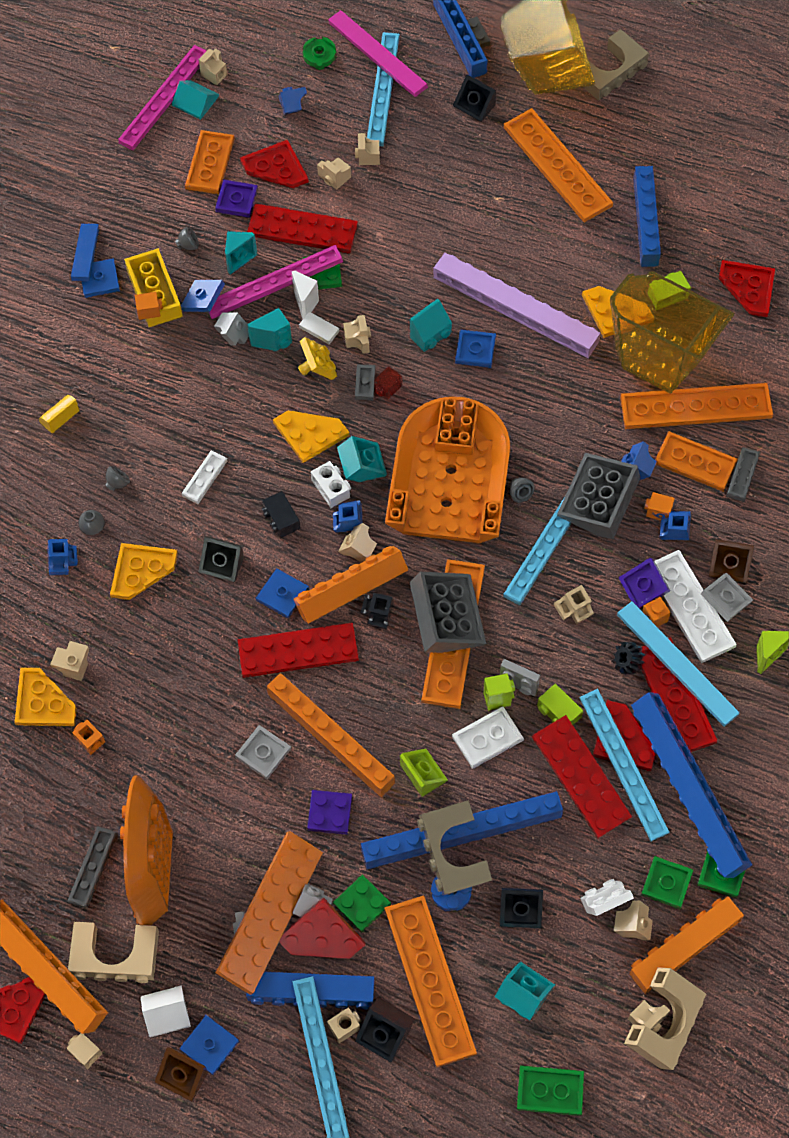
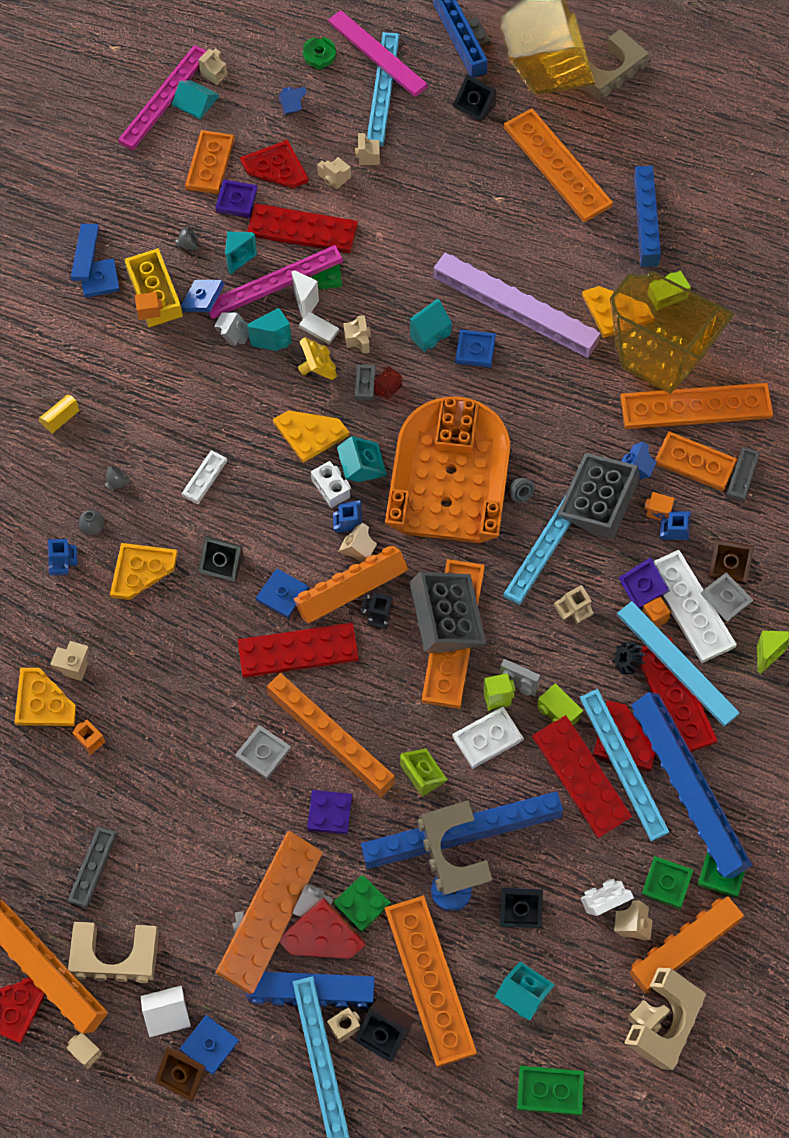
(147, 852): orange piece -> none
(281, 515): black brick -> none
(749, 285): red plate -> none

